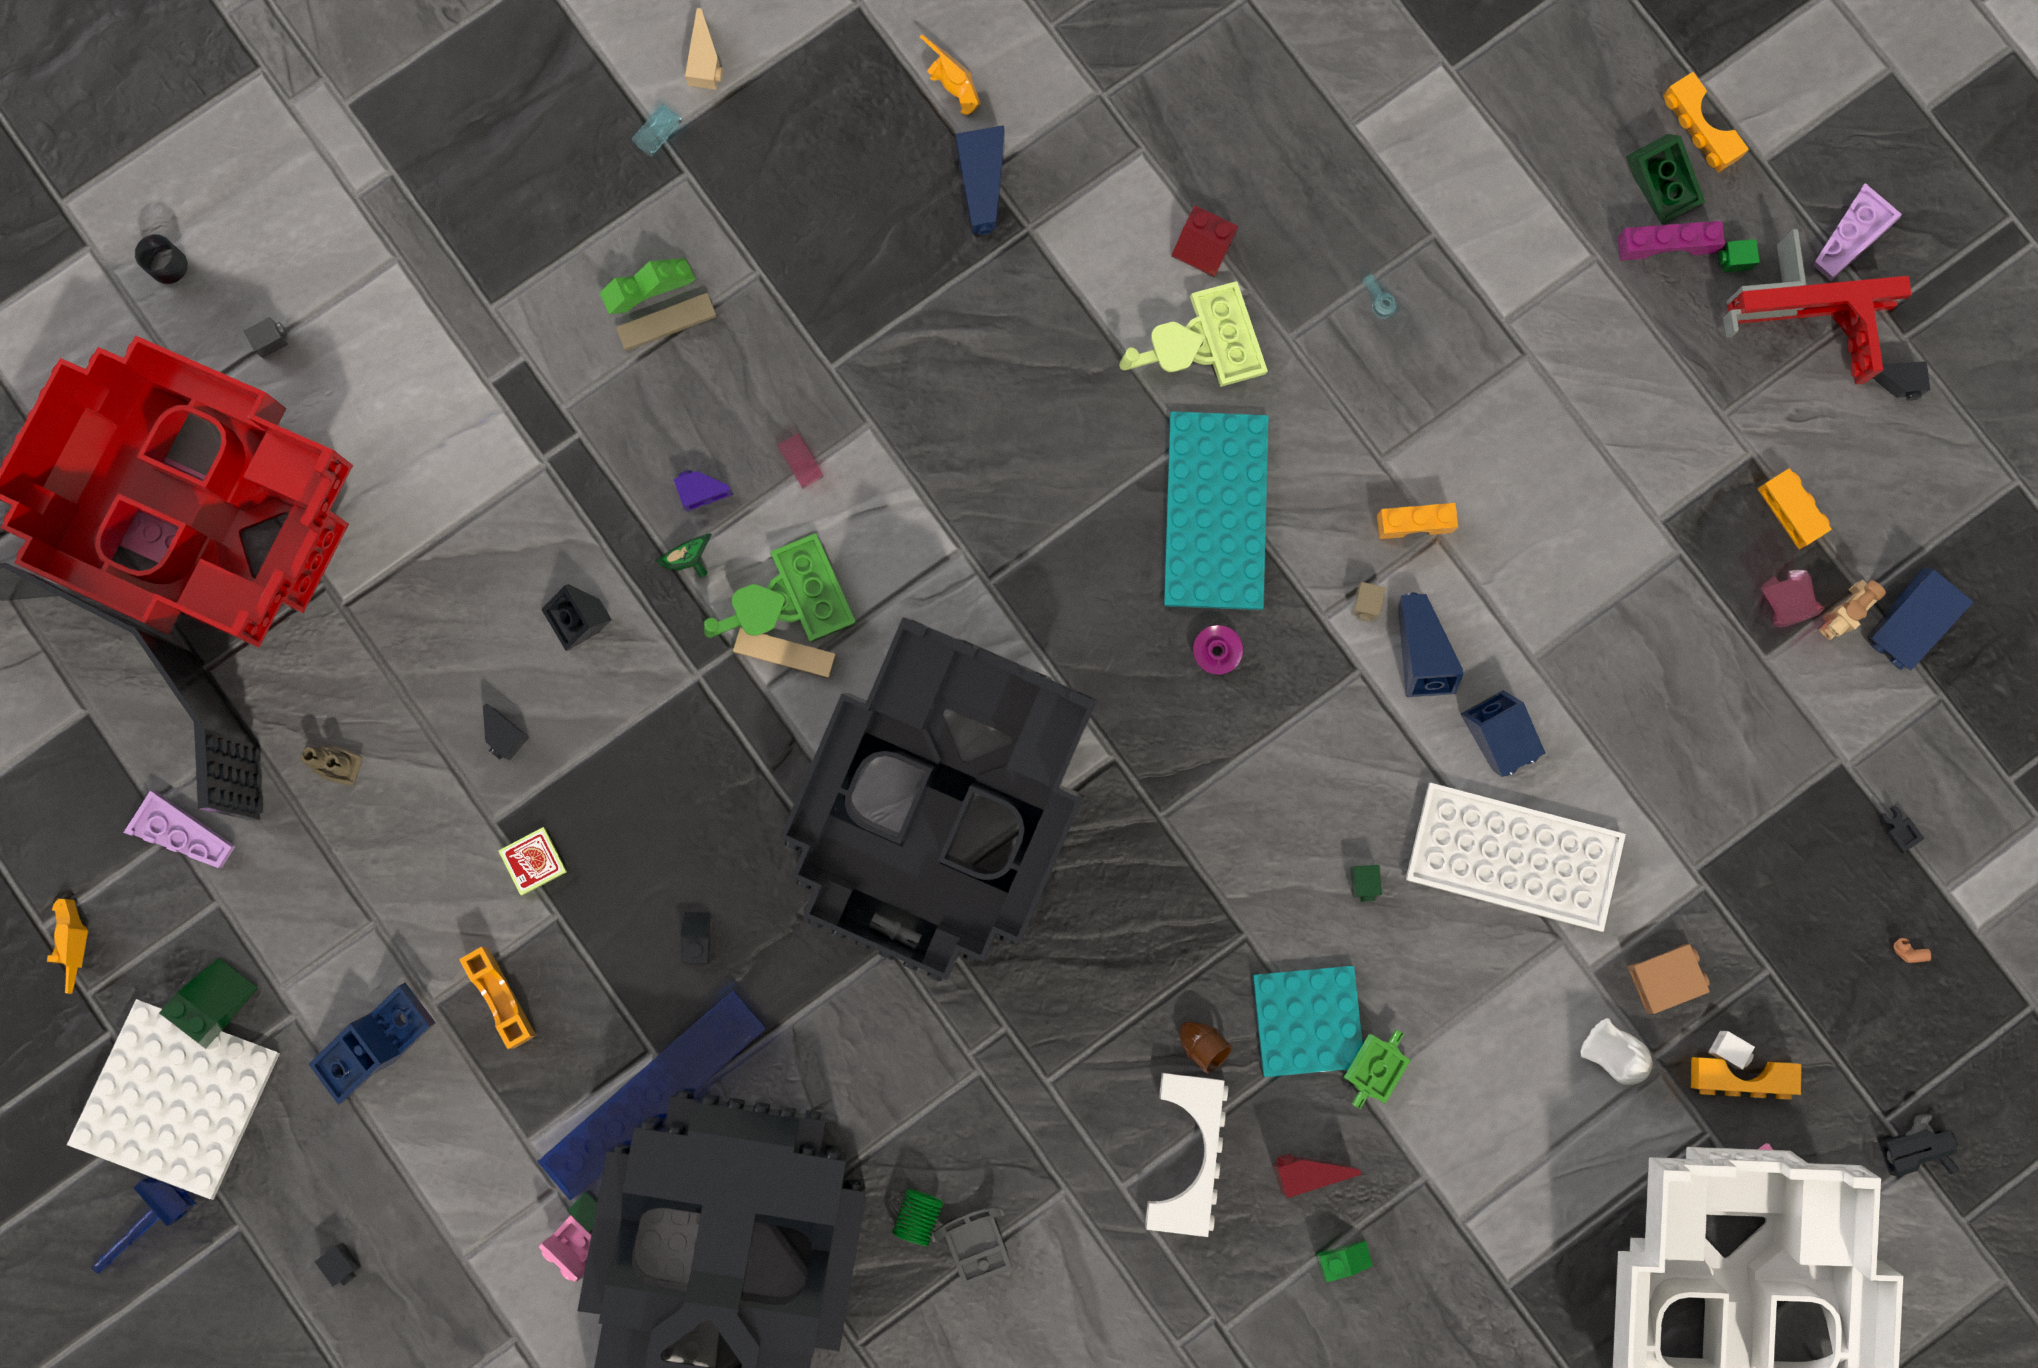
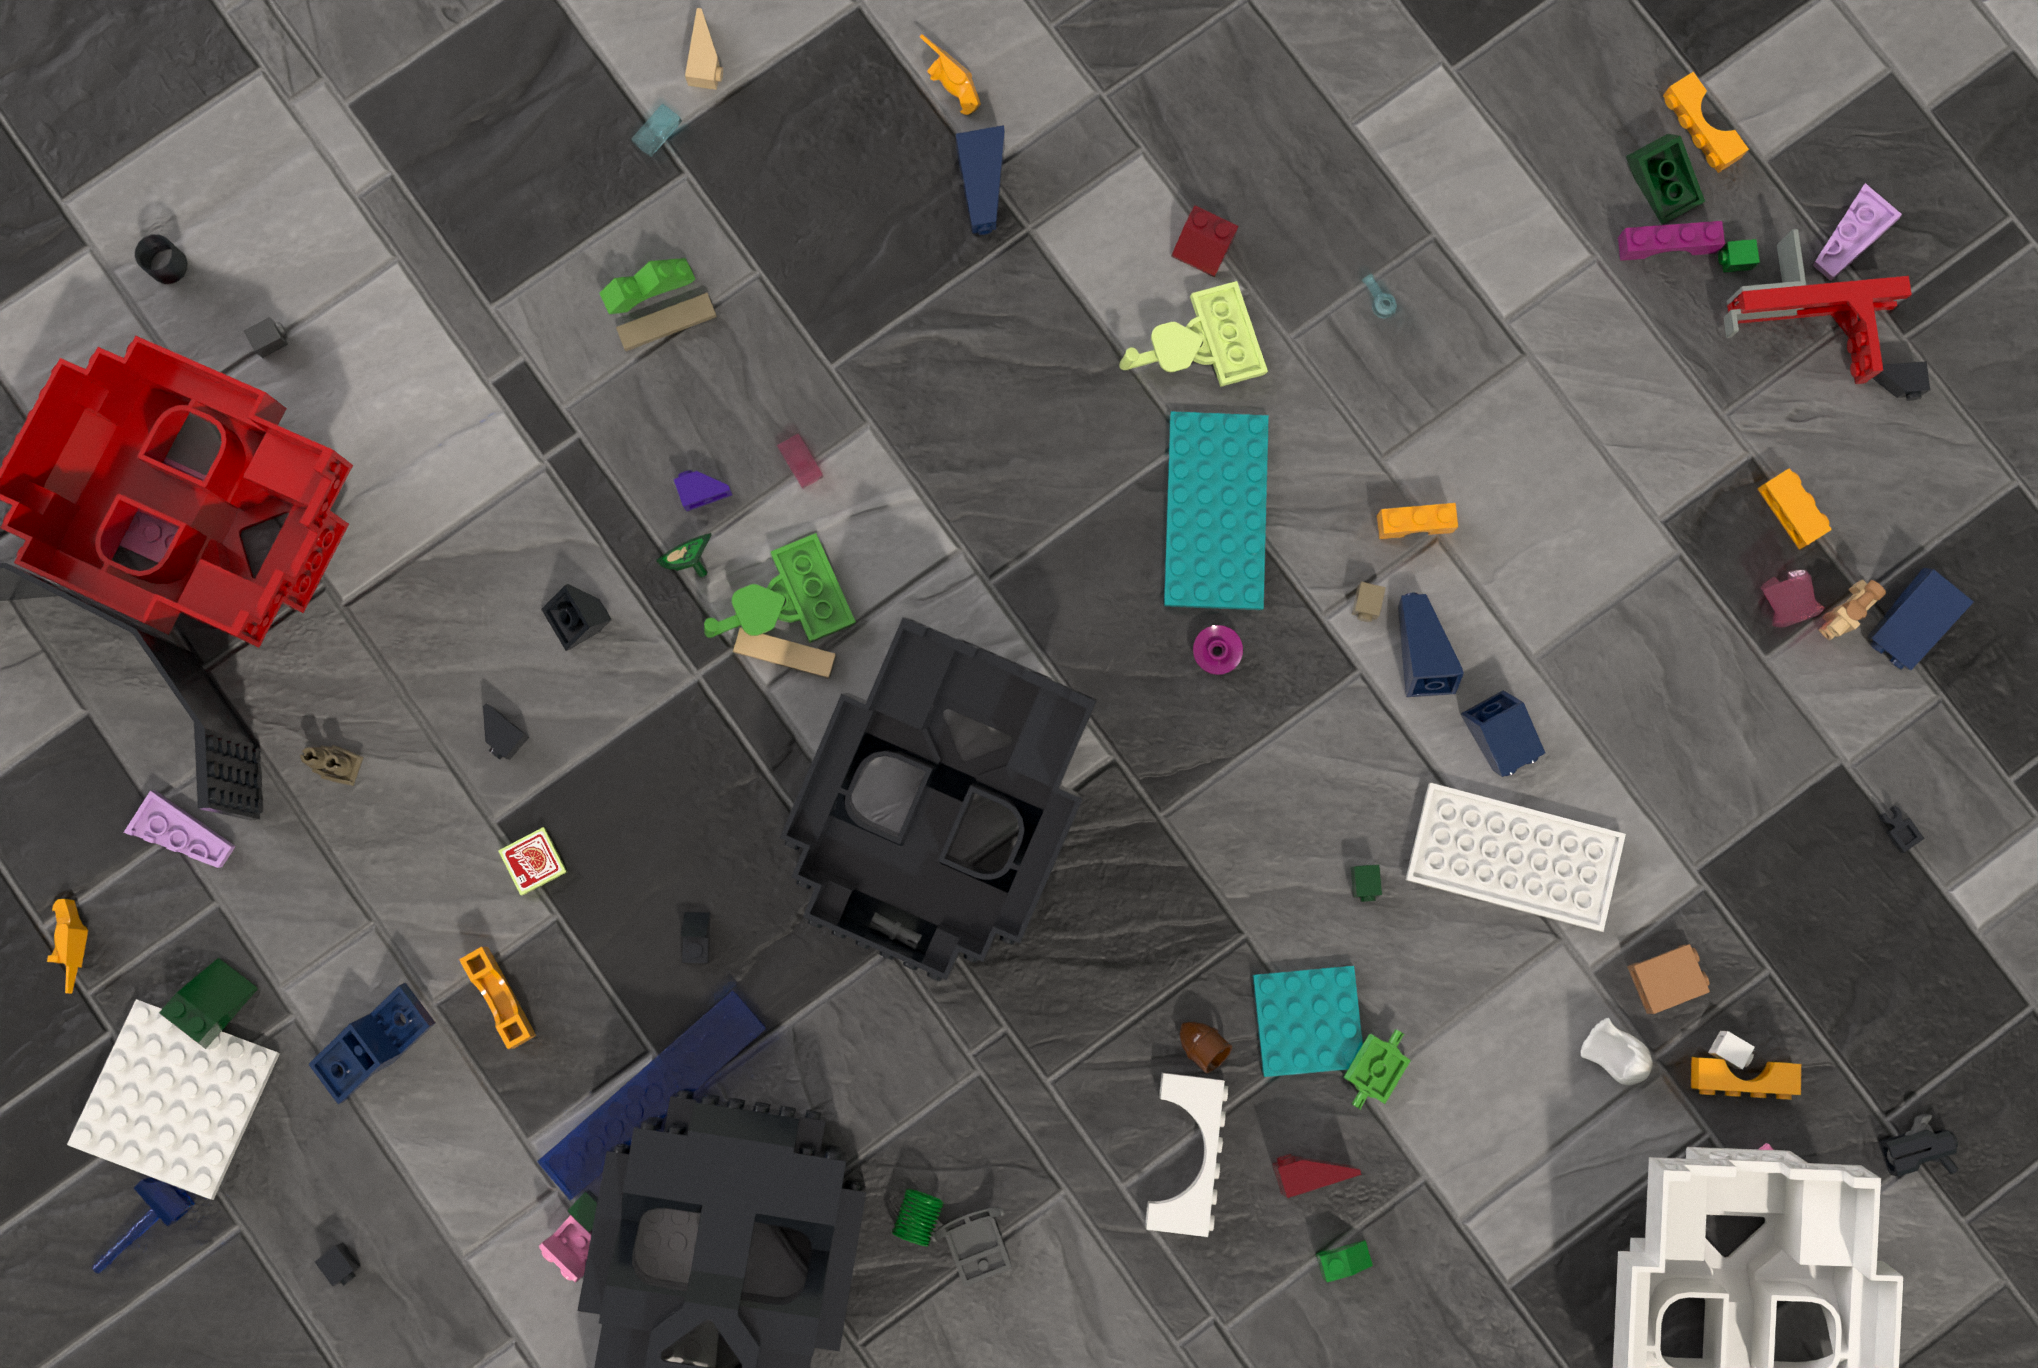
(1910, 955): nougat arm -> none

